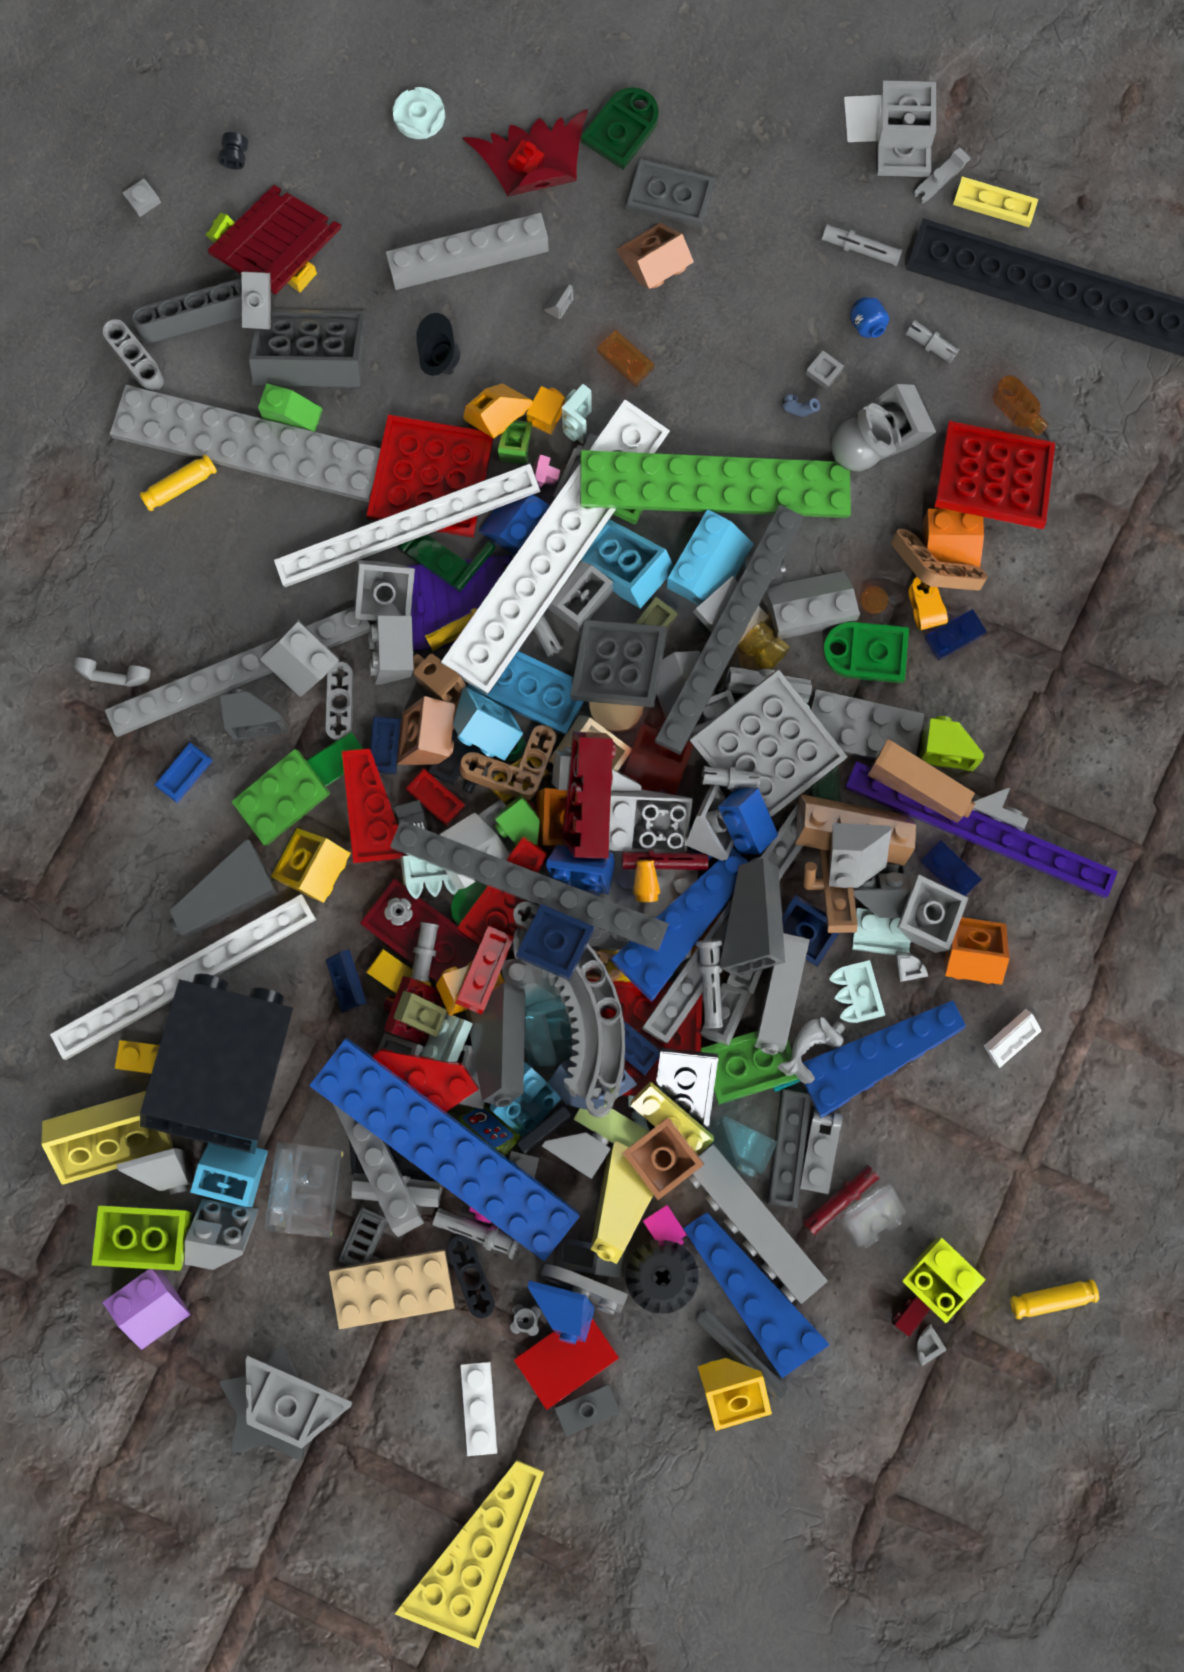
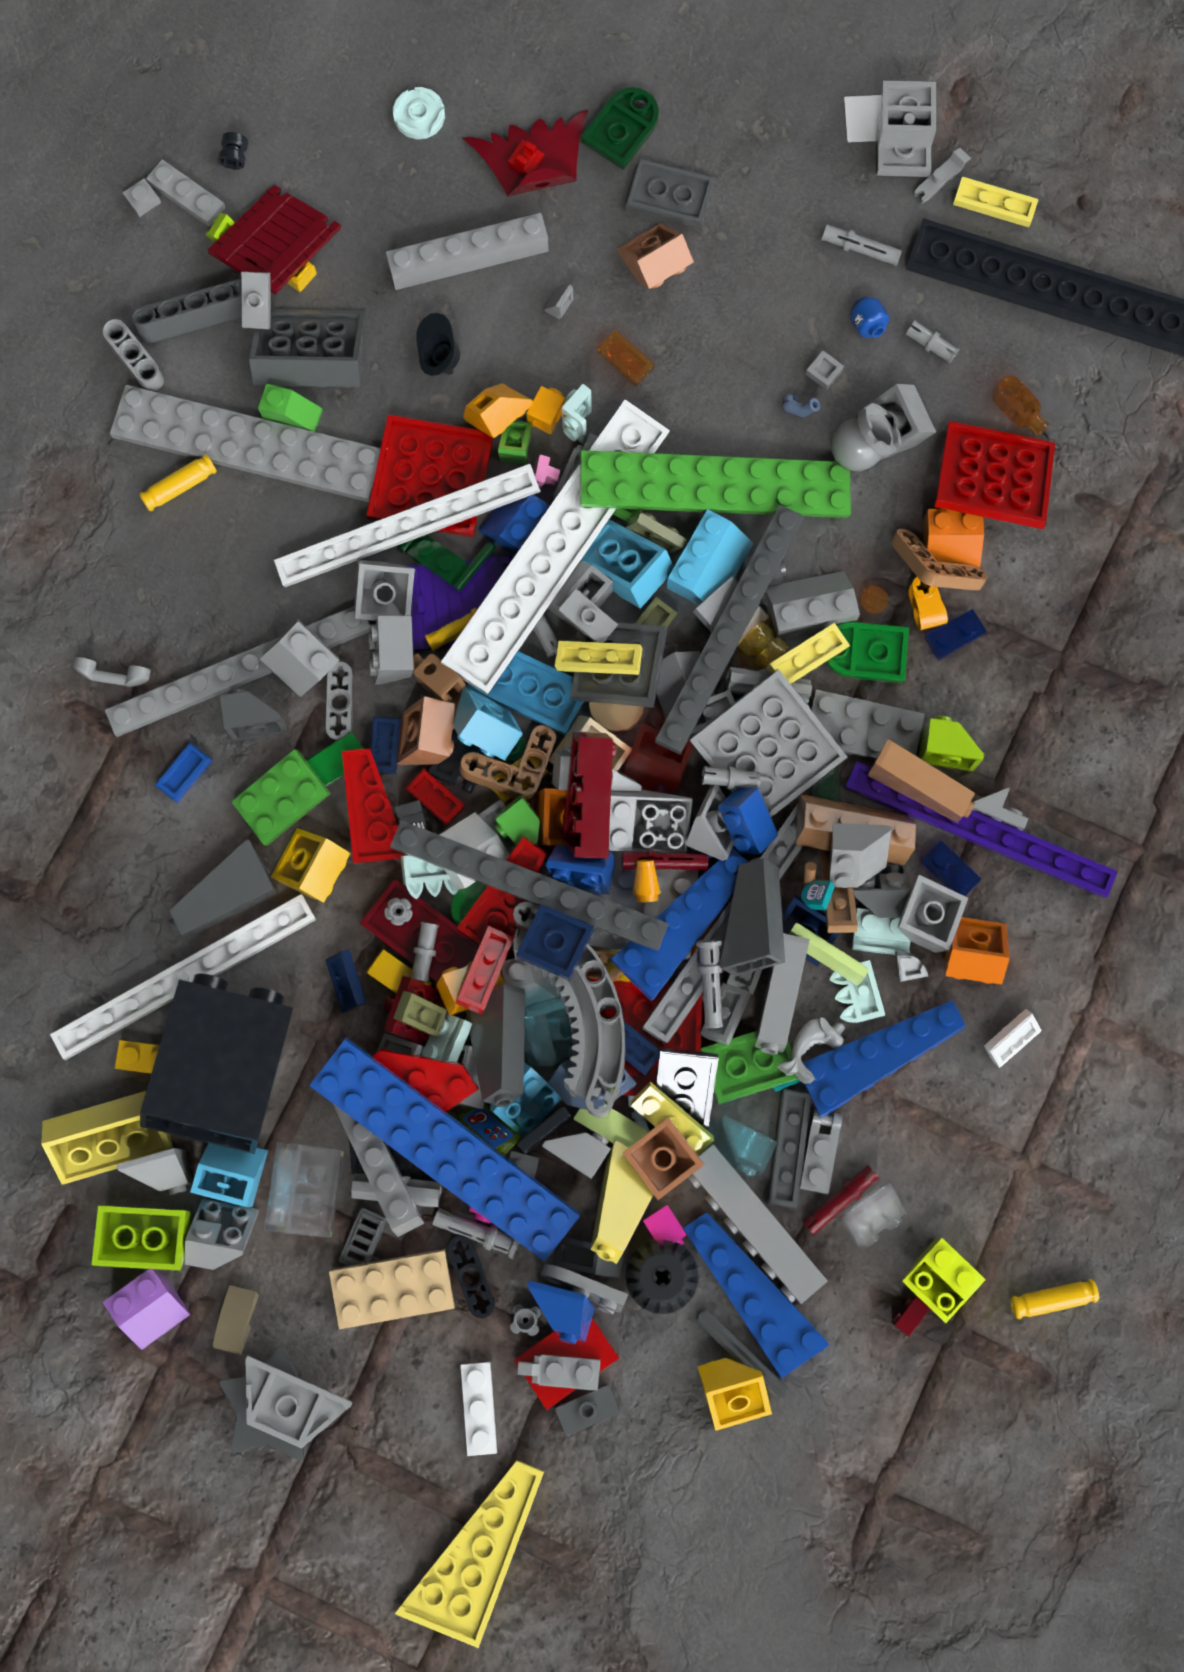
(185, 193): none -> light grey plate
(234, 1320): none -> dark tan slope
(562, 1371): none -> light grey hinge
(587, 617): none -> light grey plate
(598, 657): none -> light yellow plate
(664, 536): none -> olive plate
(810, 654): none -> light yellow plate
(817, 894): none -> teal tile
(831, 956): none -> yellowish green tile
(928, 1345): light grey tile -> none

